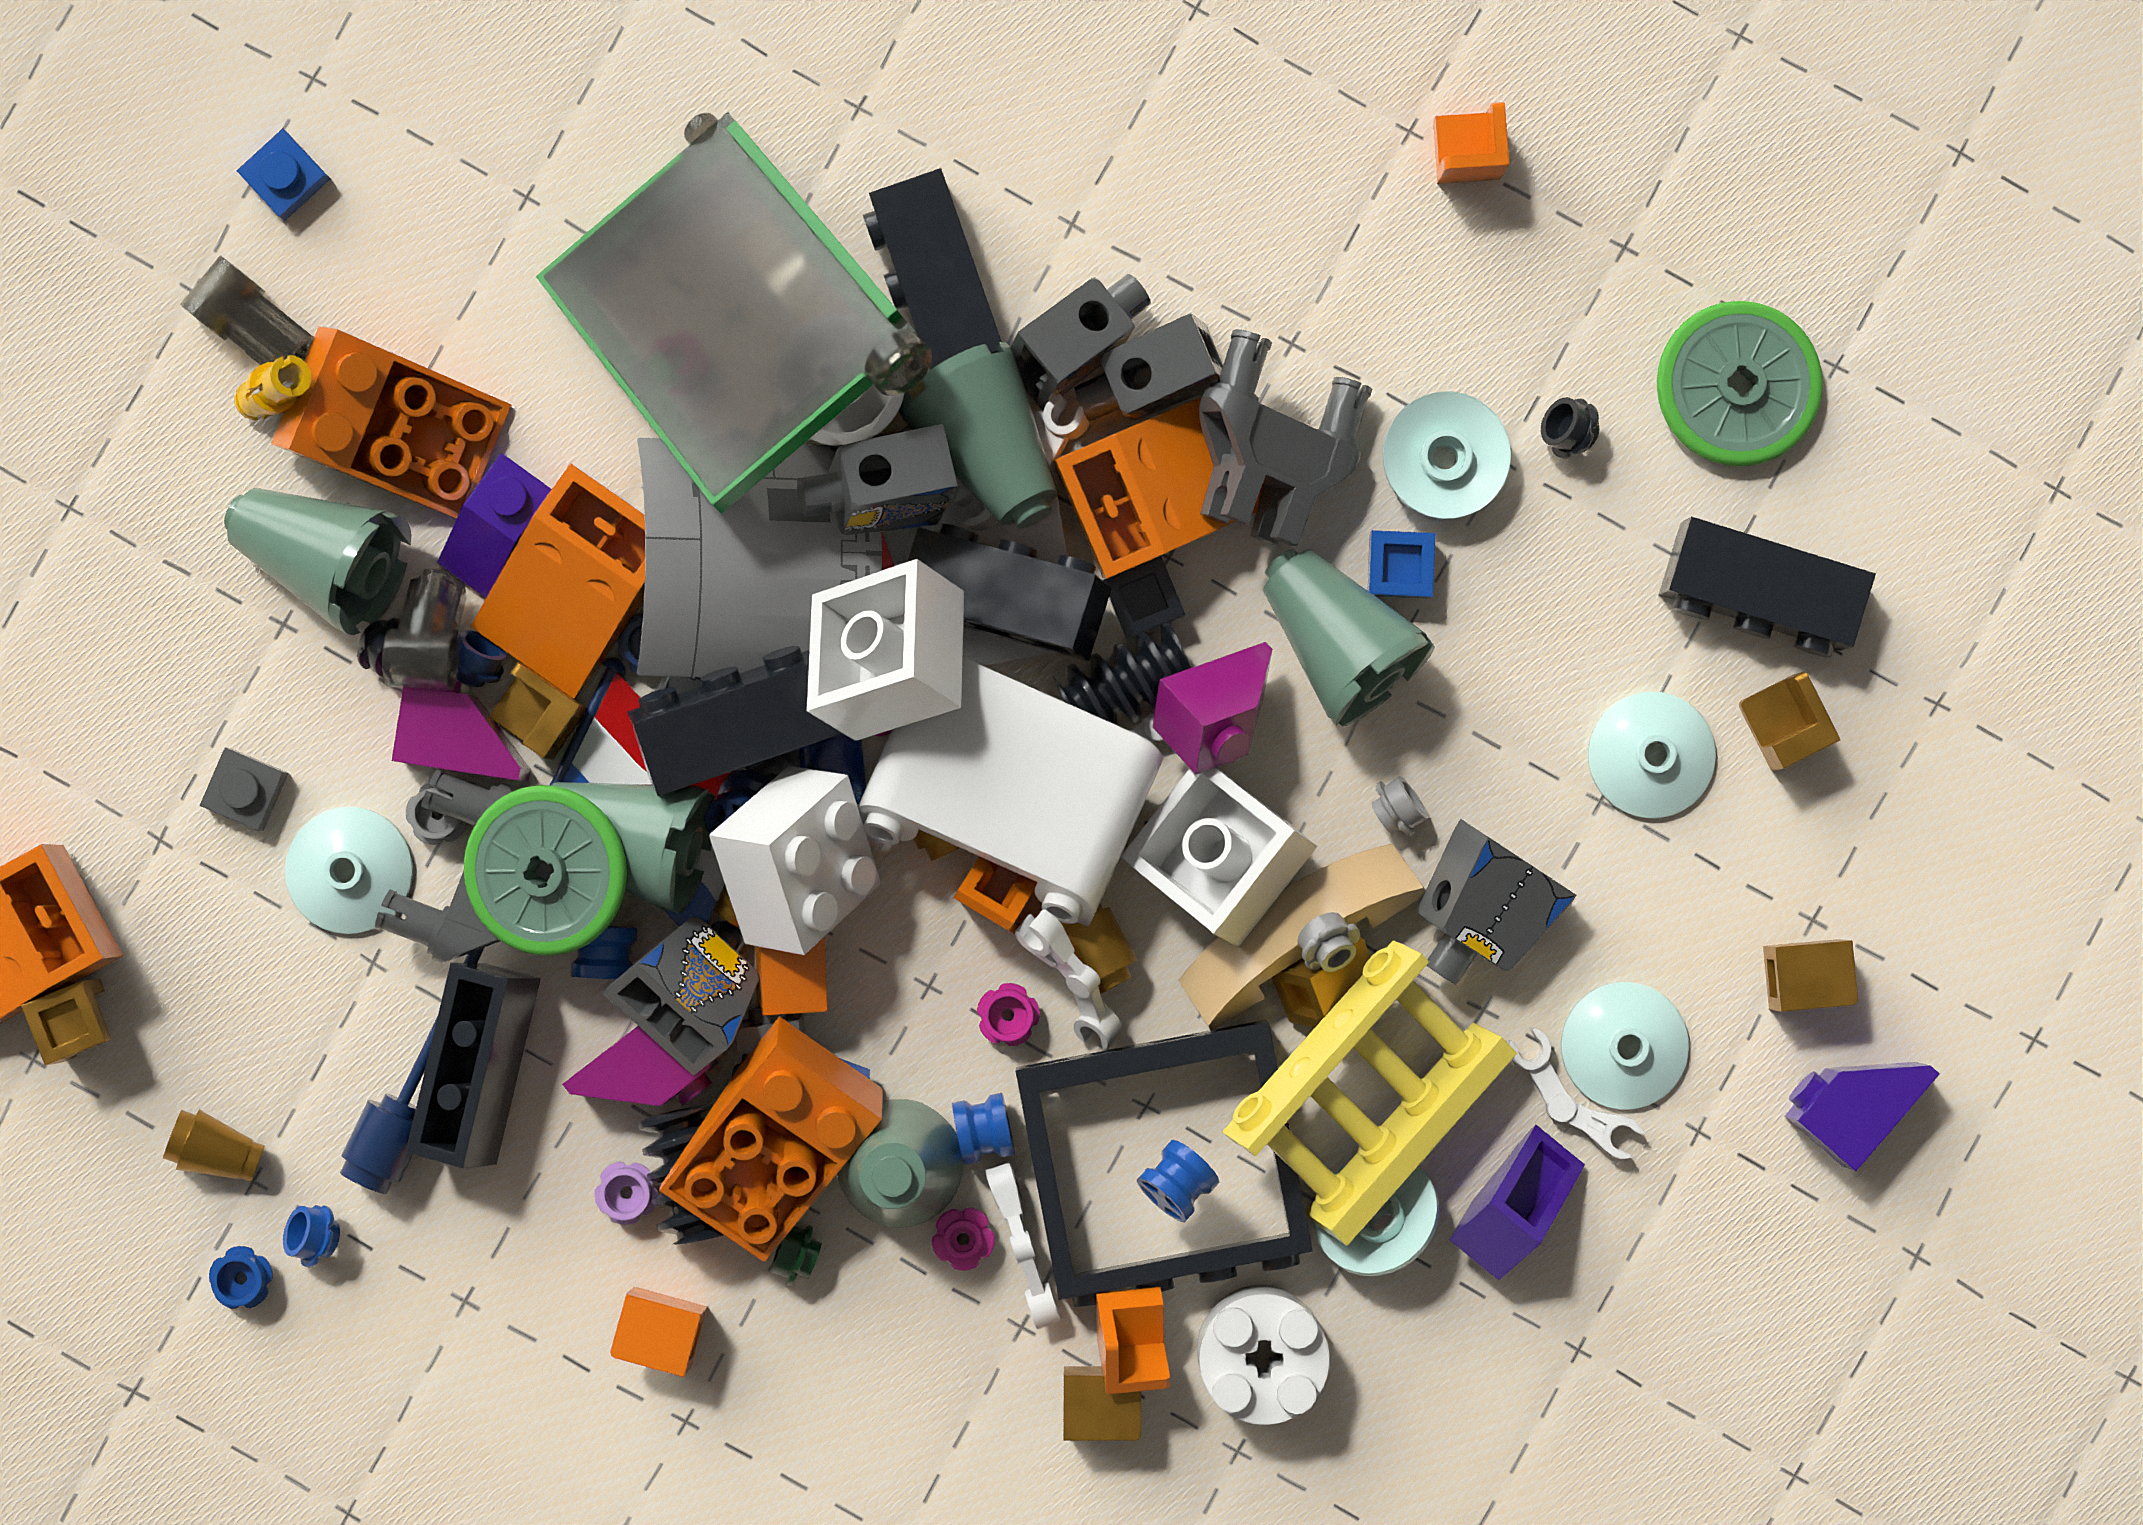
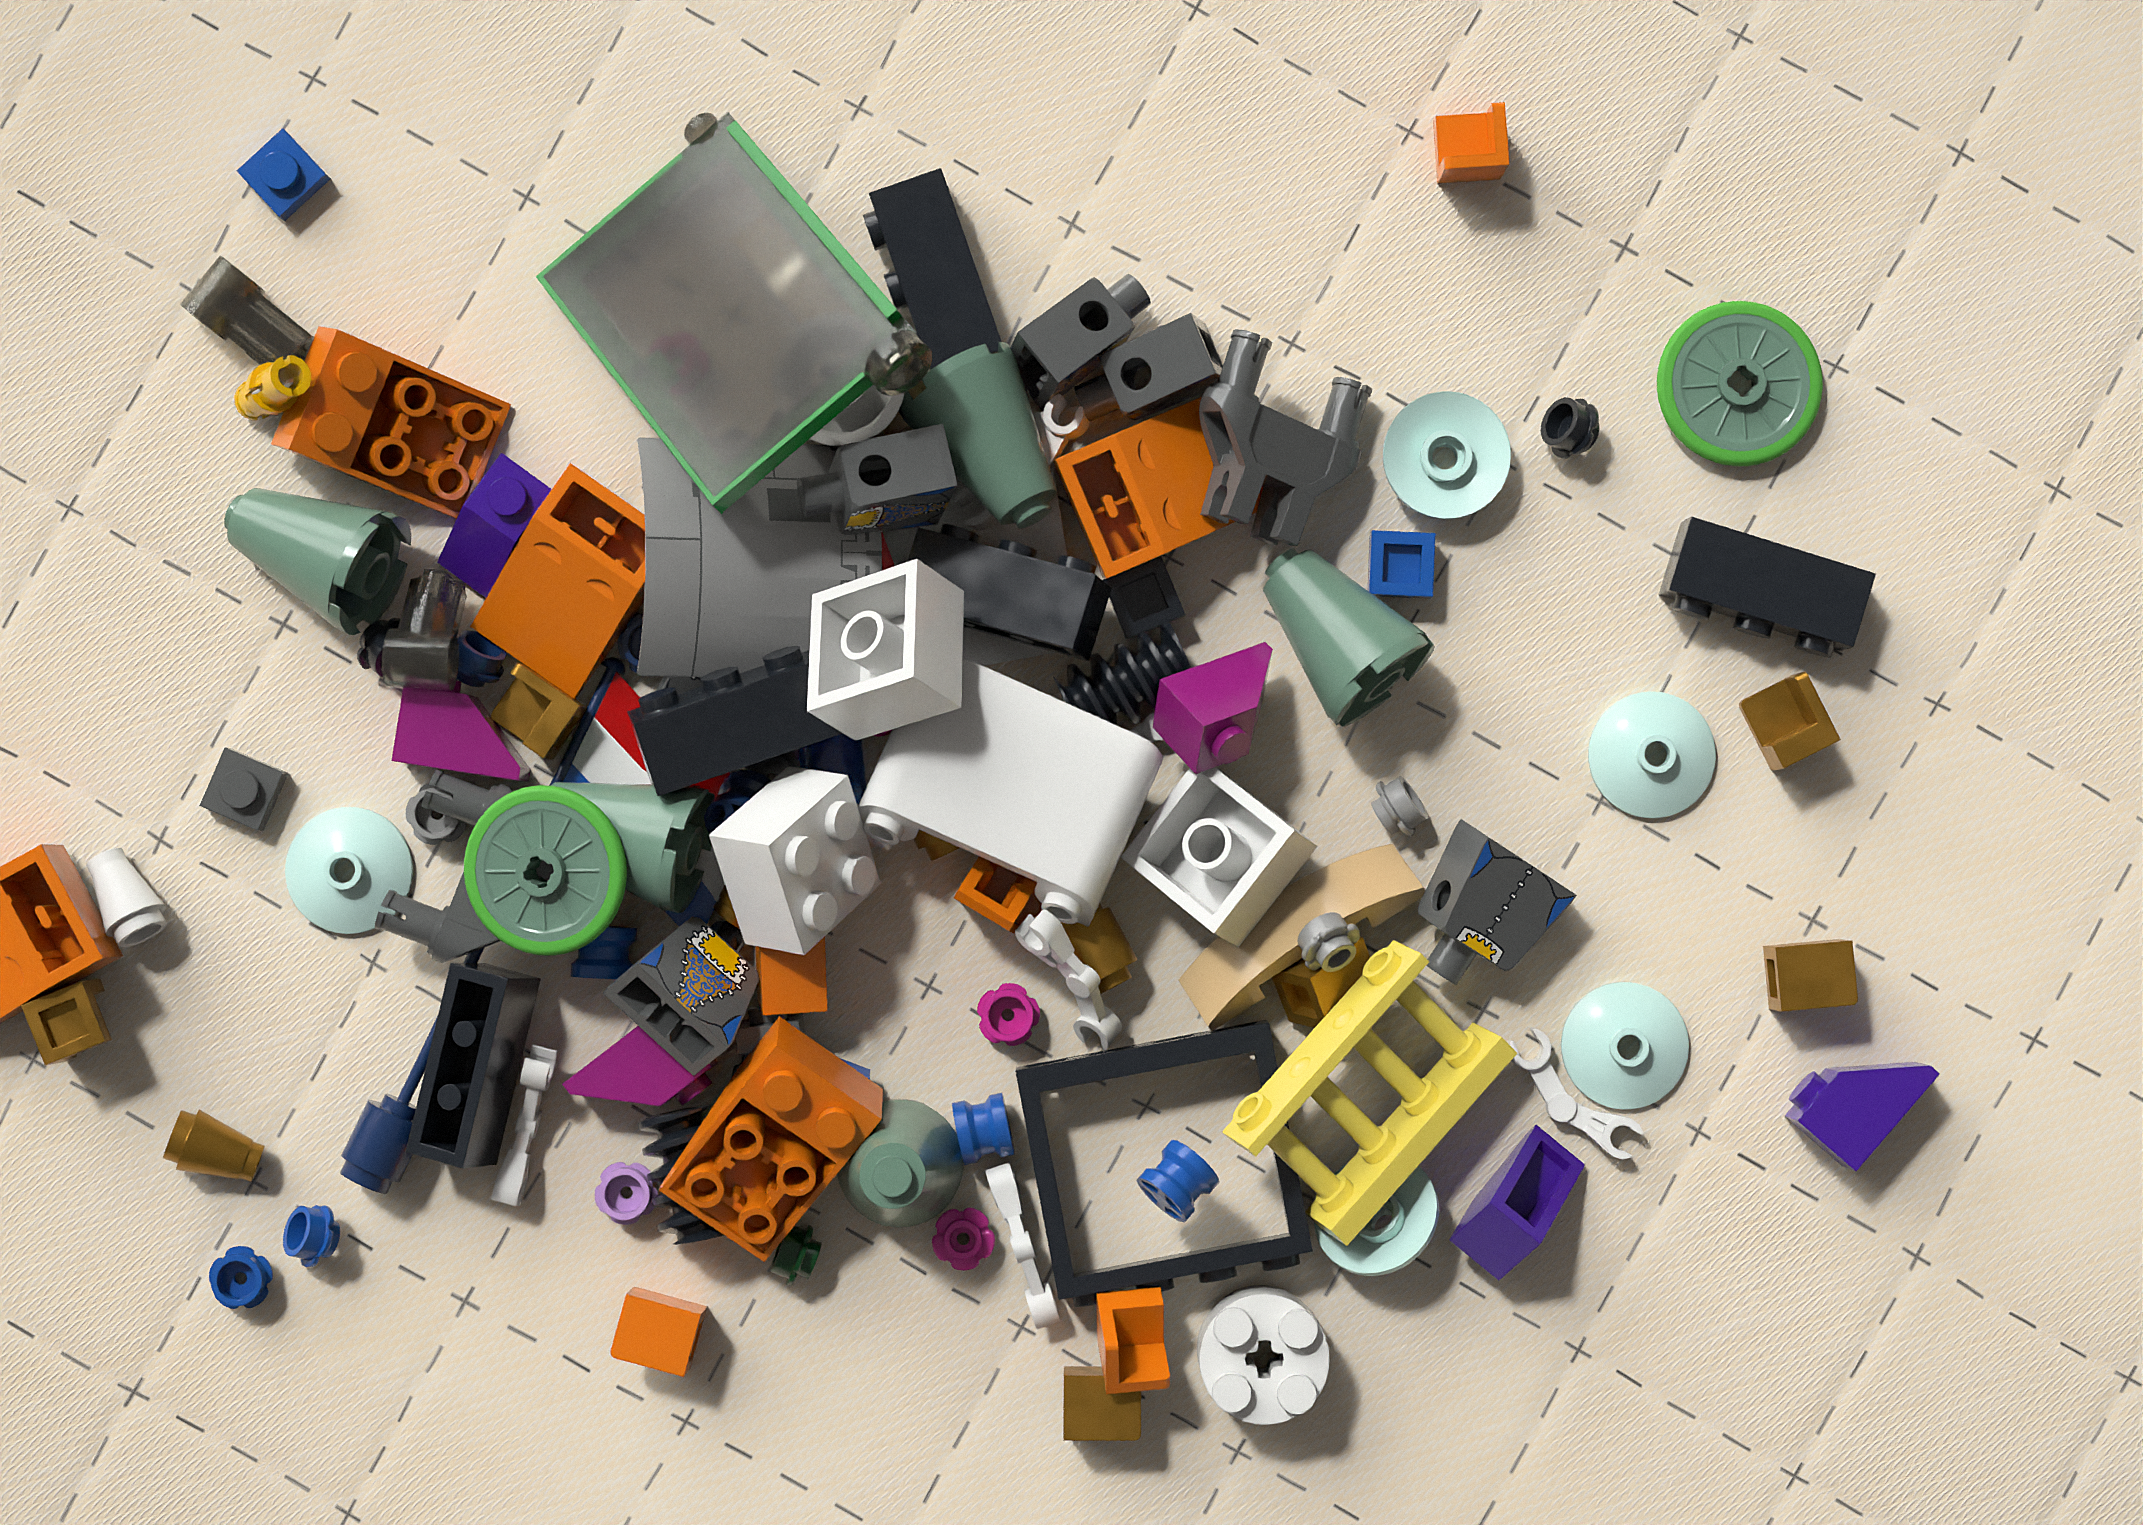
(125, 900): none -> white cone
(513, 1174): none -> white piece

